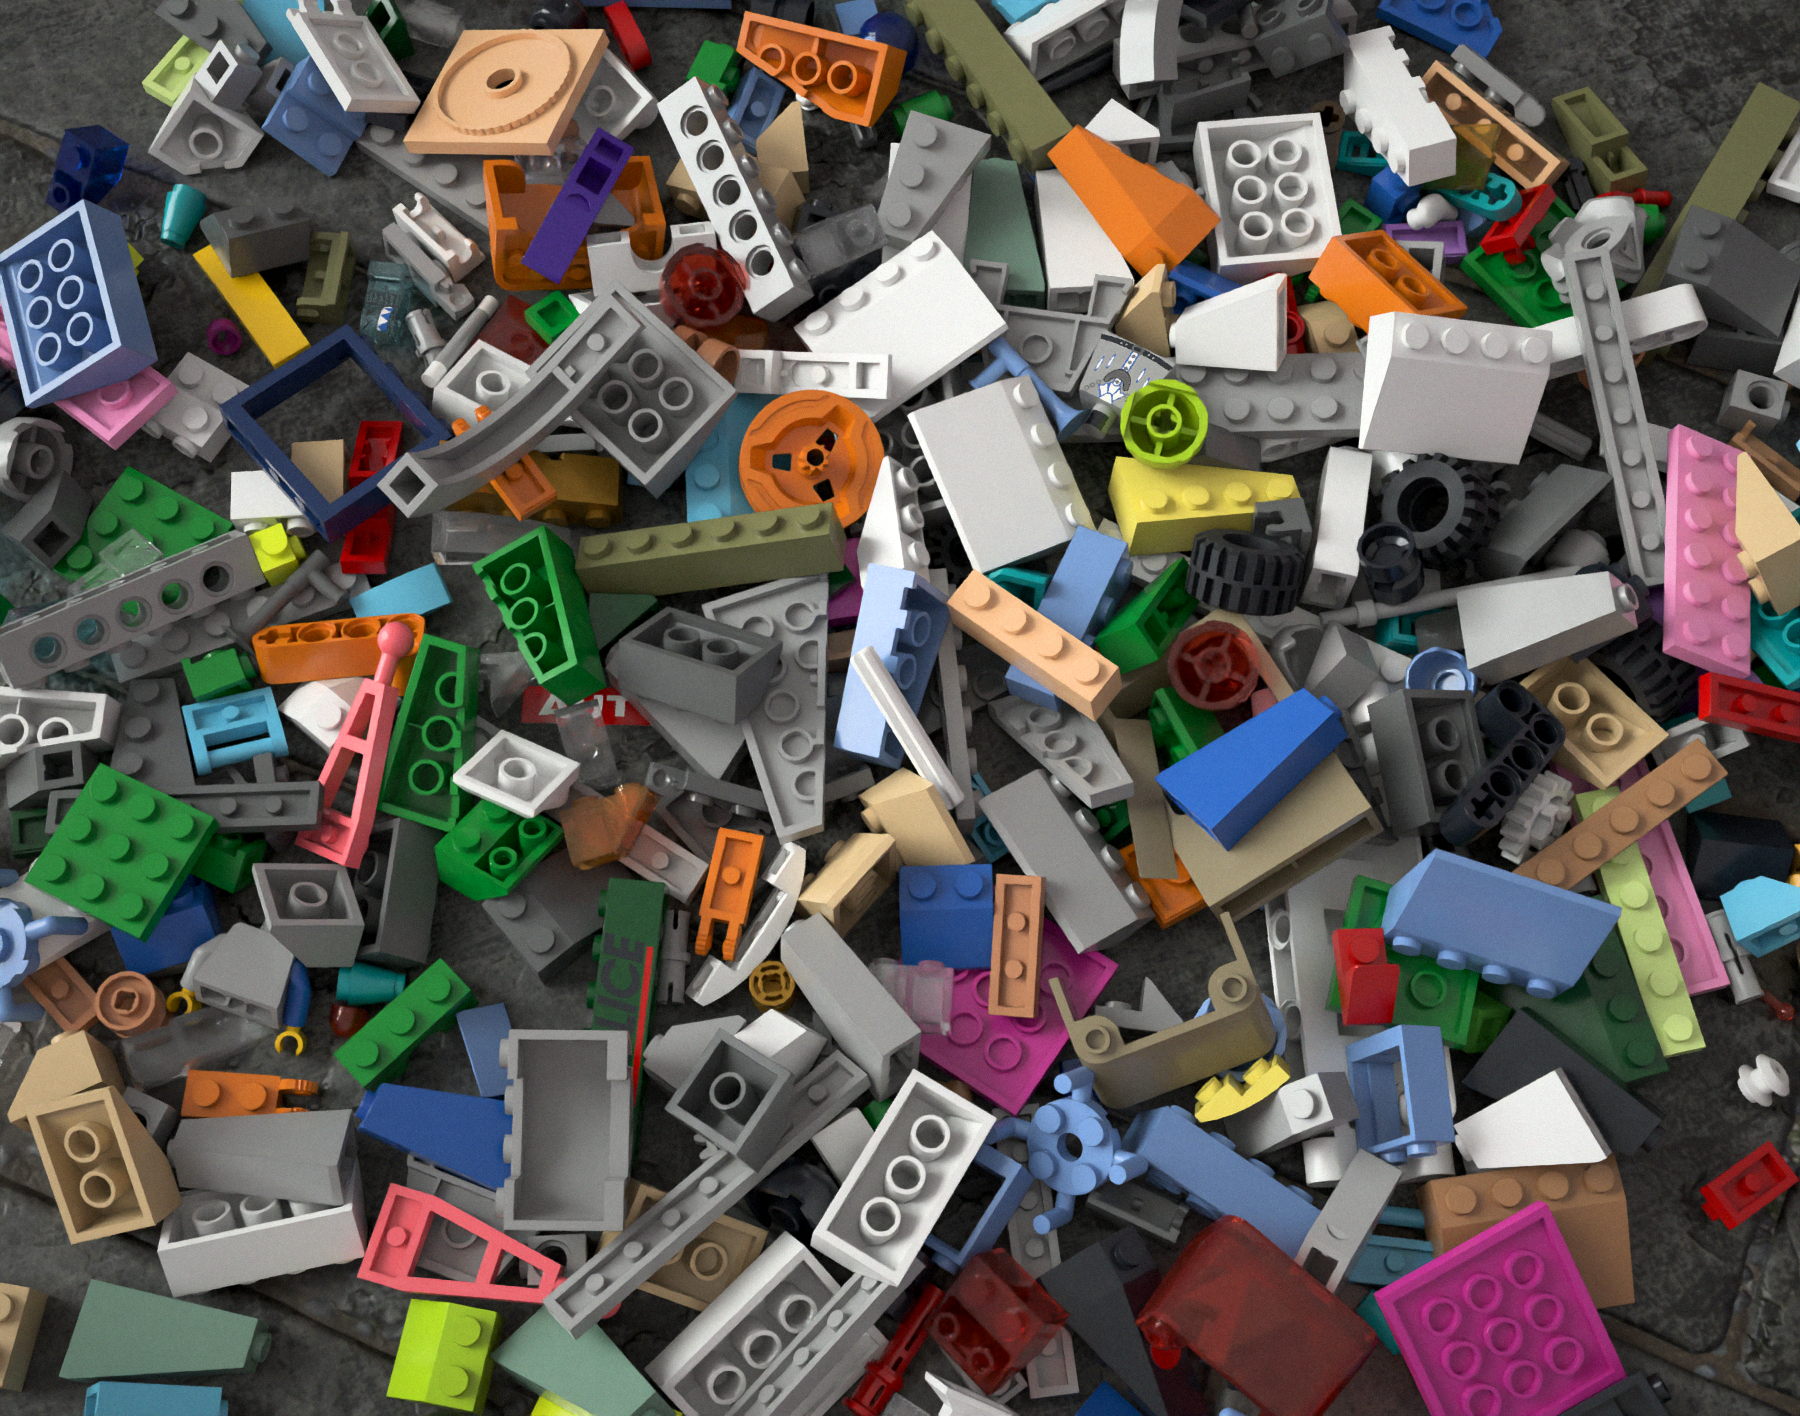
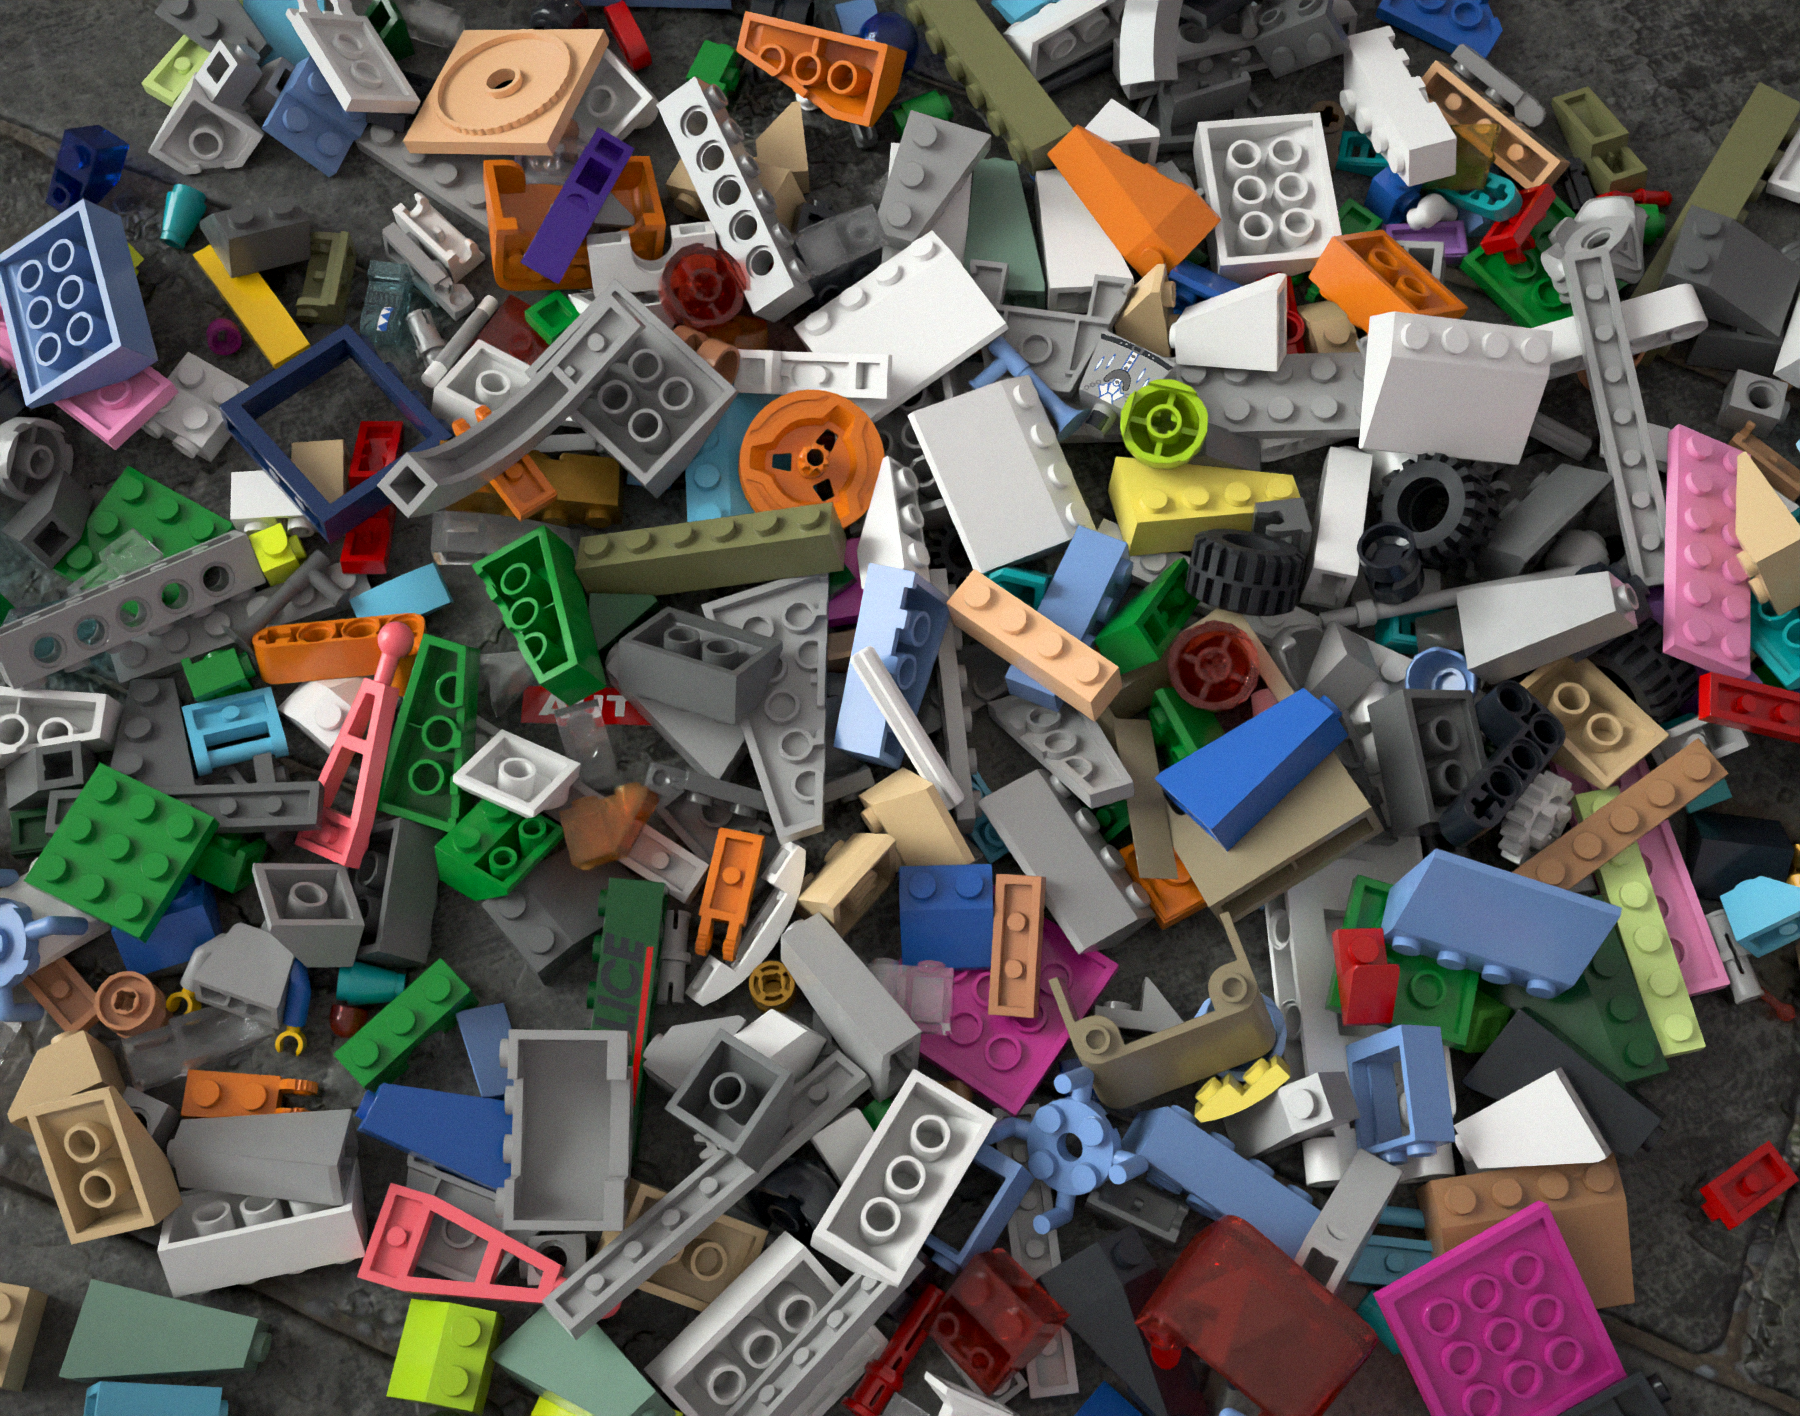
(755, 105): medium blue slope -> none
(1765, 1079): white wheel -> none

